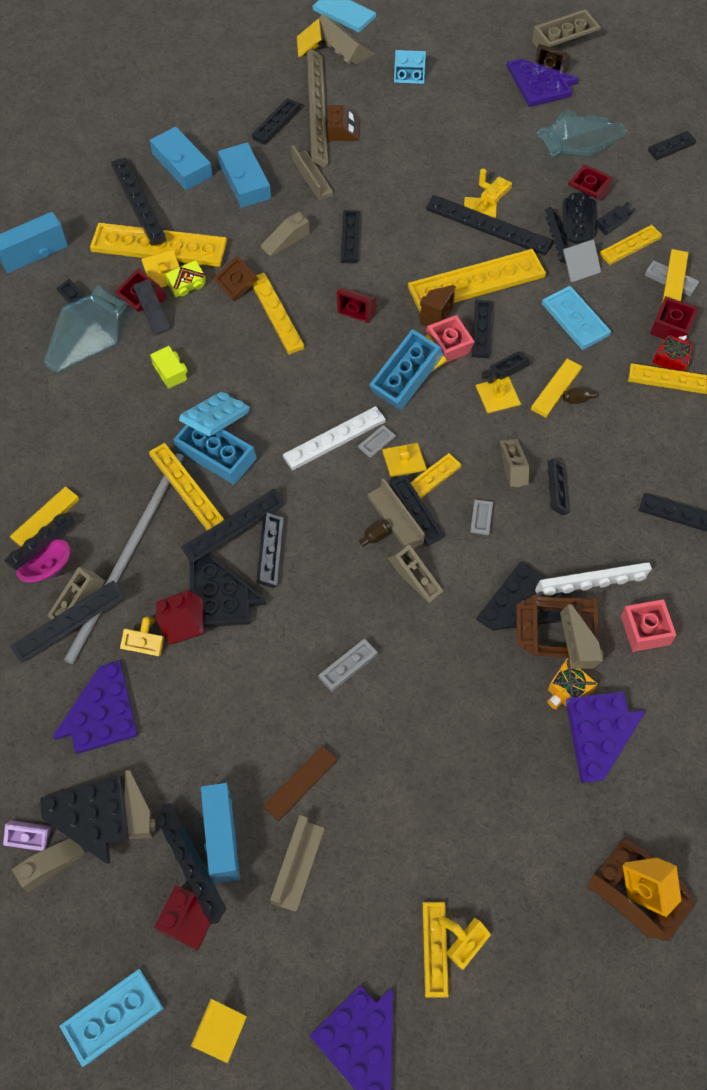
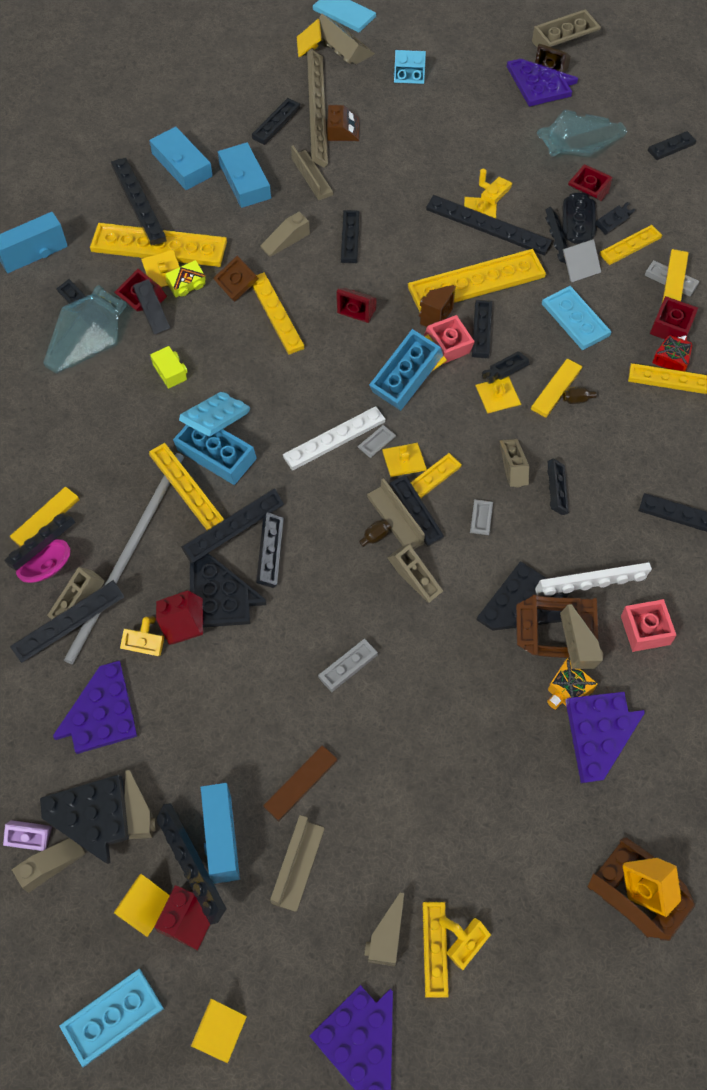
(142, 905): none -> yellow piece
(386, 936): none -> dark tan slope

